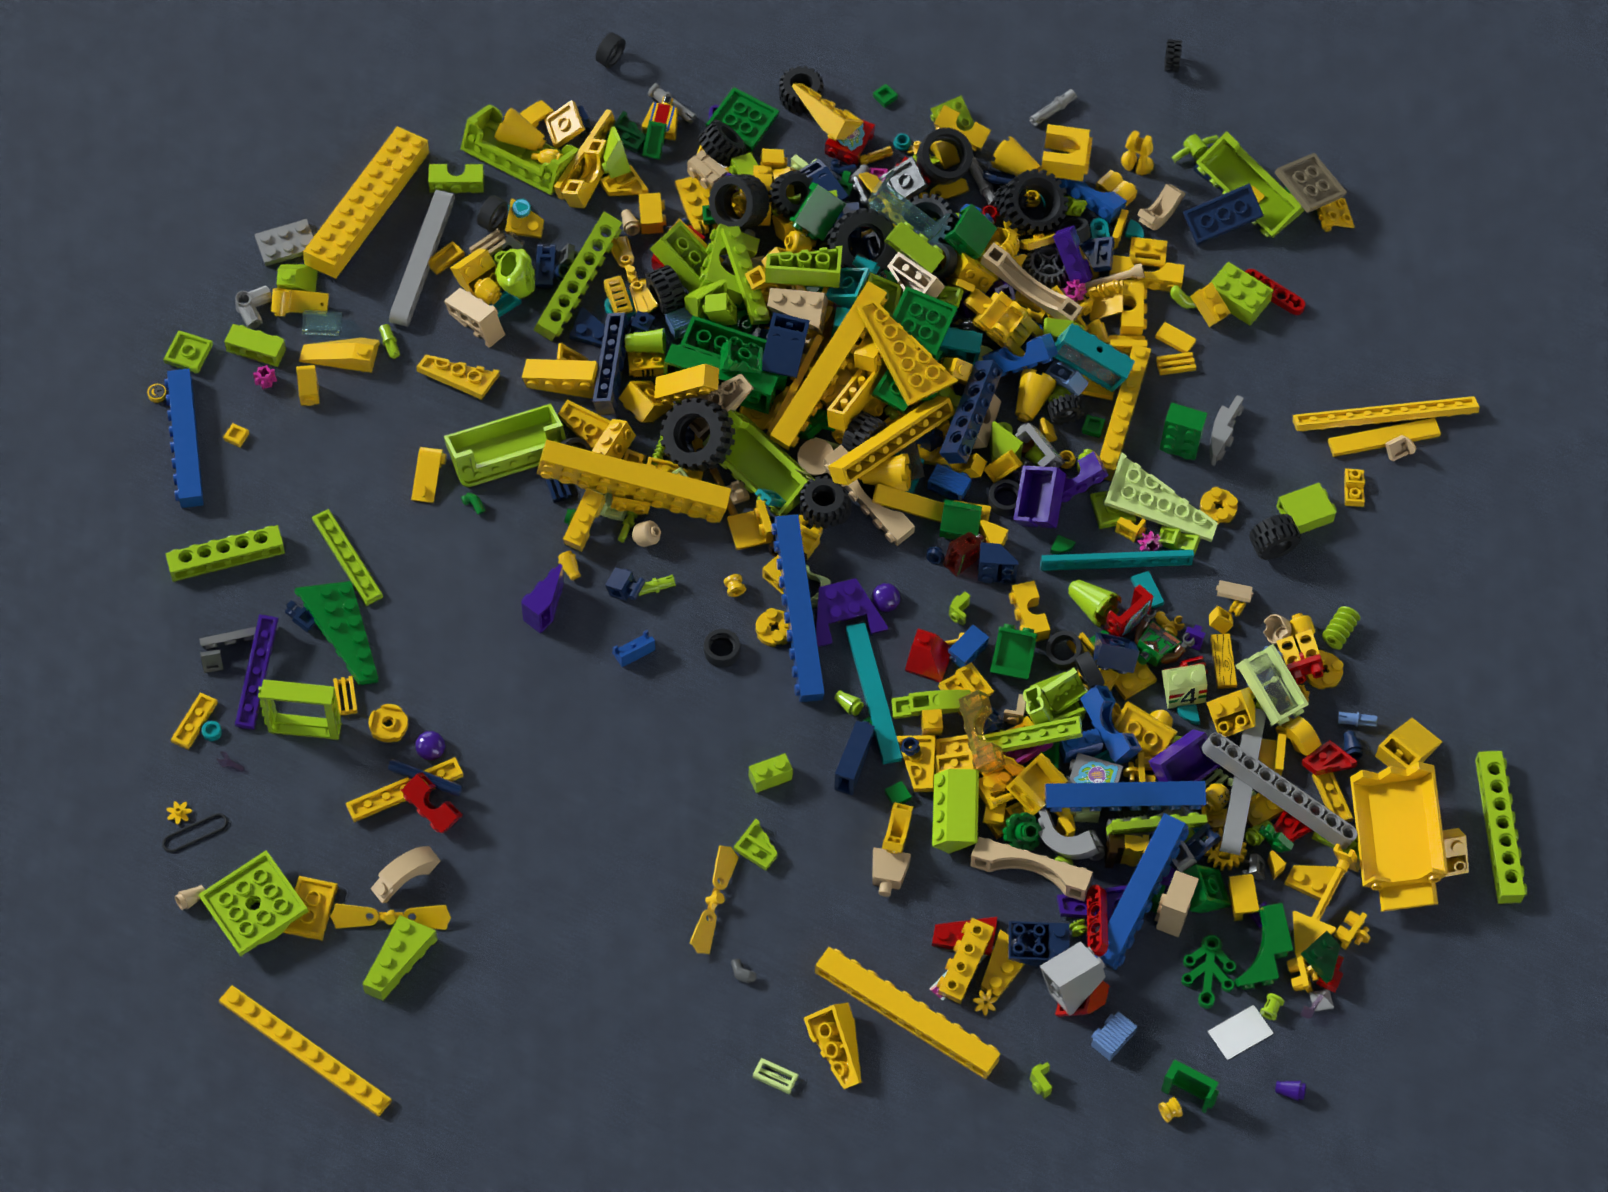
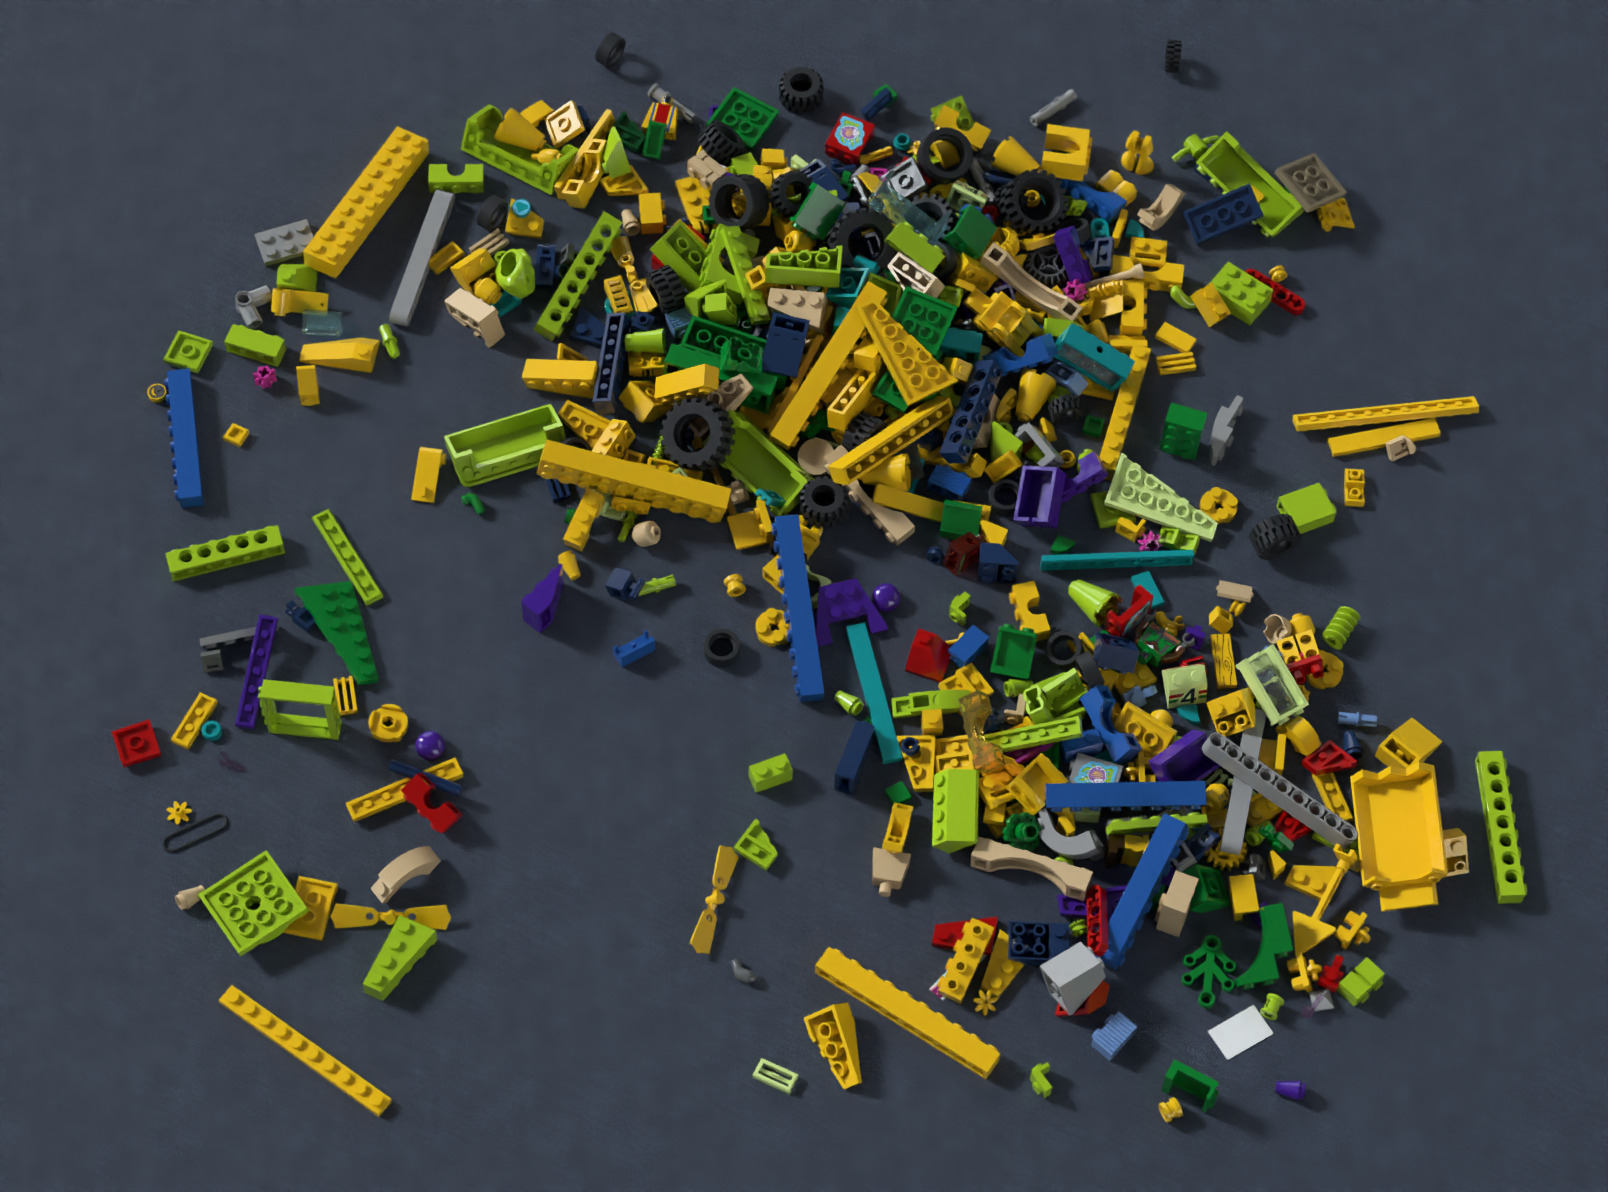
(136, 743): none -> red plate
(458, 375): yellow wing -> none
(514, 241): dark grey tile -> none
(833, 121): yellow wedge -> none
(876, 104): none -> dark blue tile
(964, 194): none -> yellowish green slope
(1007, 403): none -> yellow slope
(1014, 687): none -> lime cone
(1137, 696): none -> medium blue plate
(1278, 273): none -> yellow bush
(1323, 956): dark green wing -> none
(1361, 982): none -> lime piece

